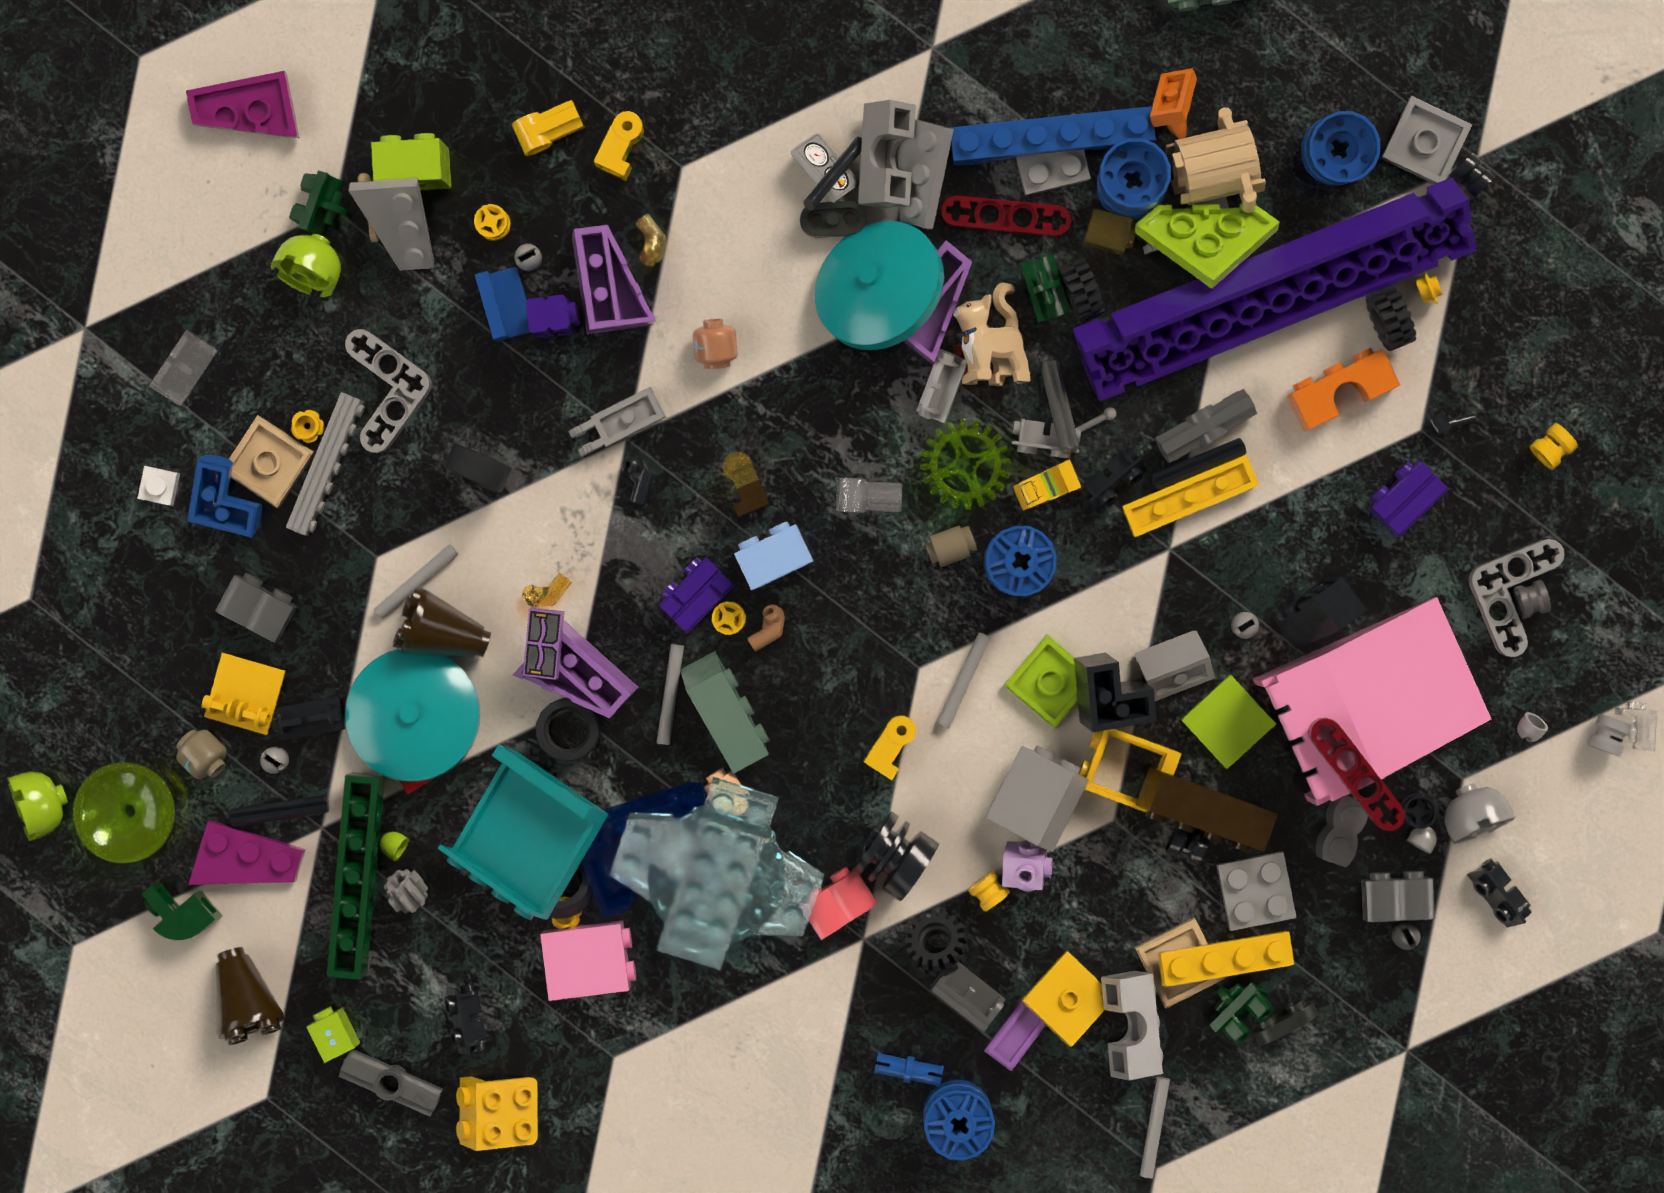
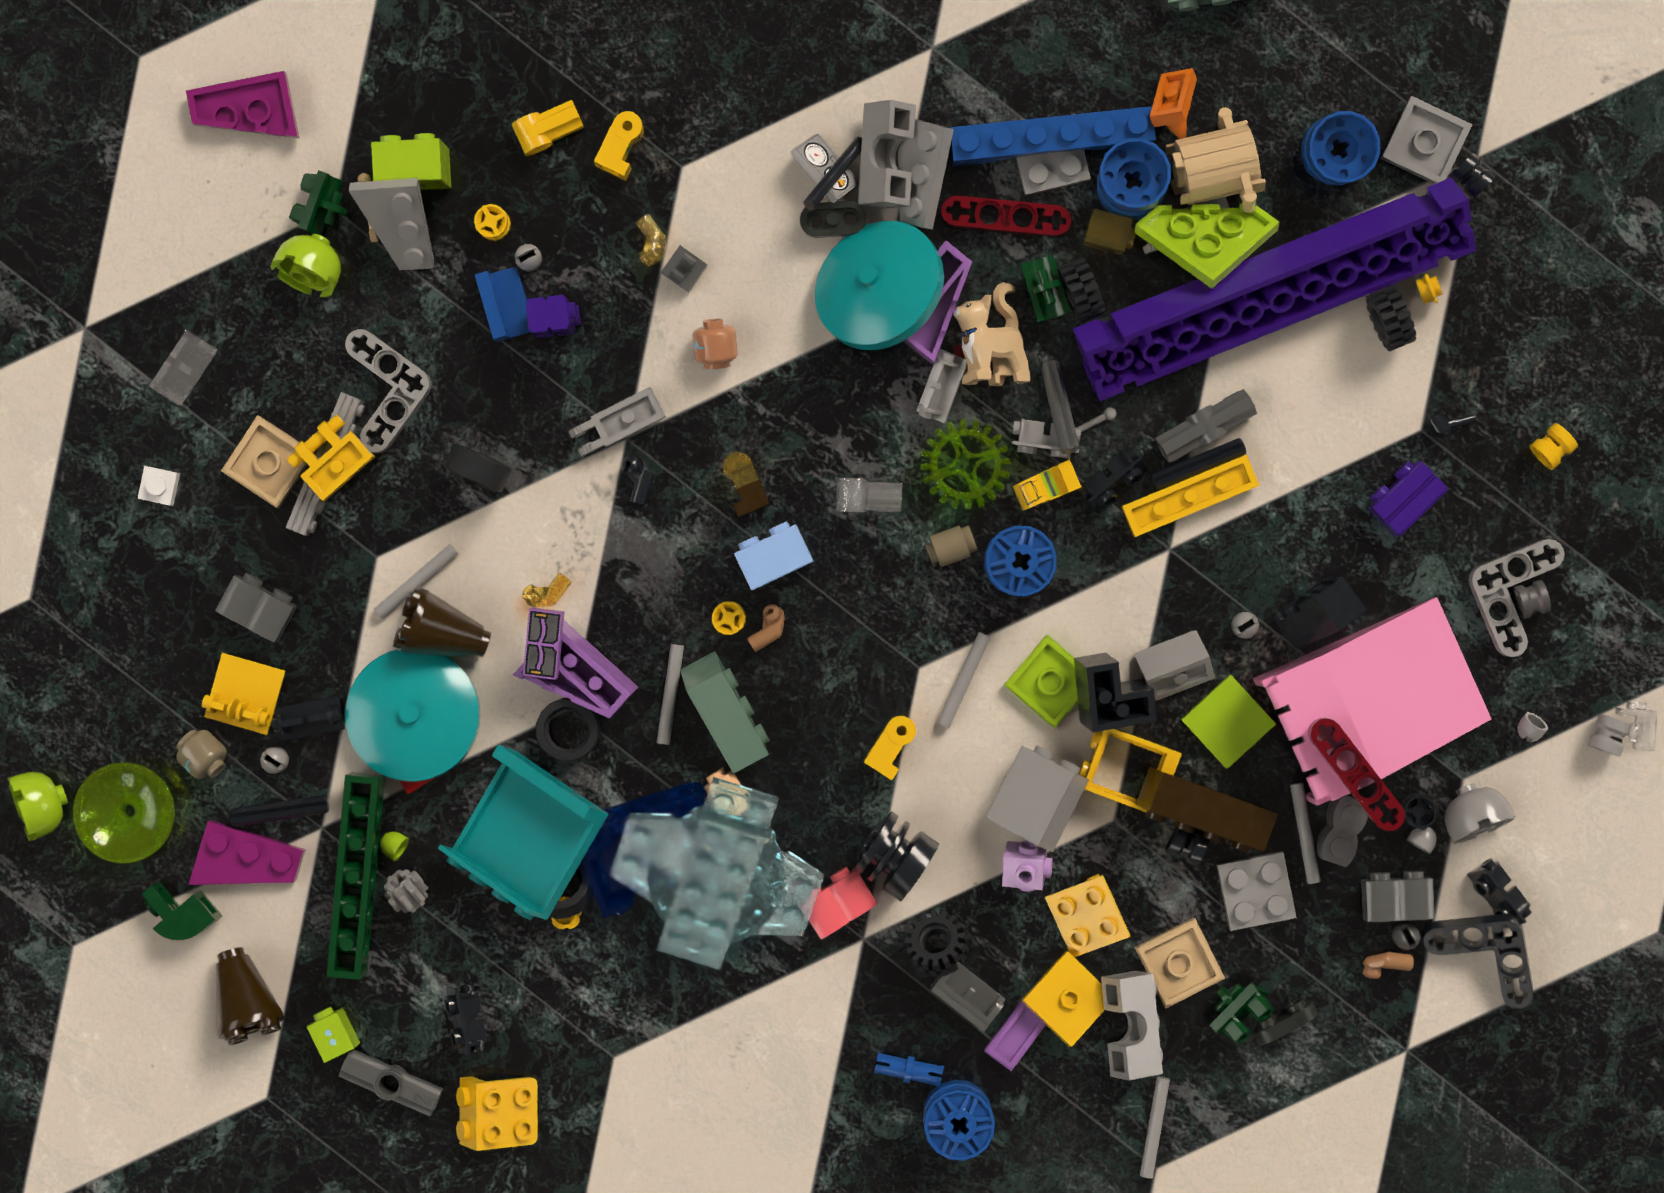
(213, 506): blue brick -> none
(298, 426): yellow plate -> none
(337, 464): none -> yellow plate
(587, 960): bright pink brick -> none
(606, 285): medium lavender wedge -> none
(684, 268): none -> dark grey tile
(696, 593): dark purple brick -> none
(988, 891): yellow wheel -> none
(1087, 916): none -> yellow hinge
(1225, 958): yellow plate -> none
(1305, 833): none -> light grey bar
(1368, 374): orange arch -> none
(1386, 960): none -> medium nougat arm
(1500, 943): none -> black beam

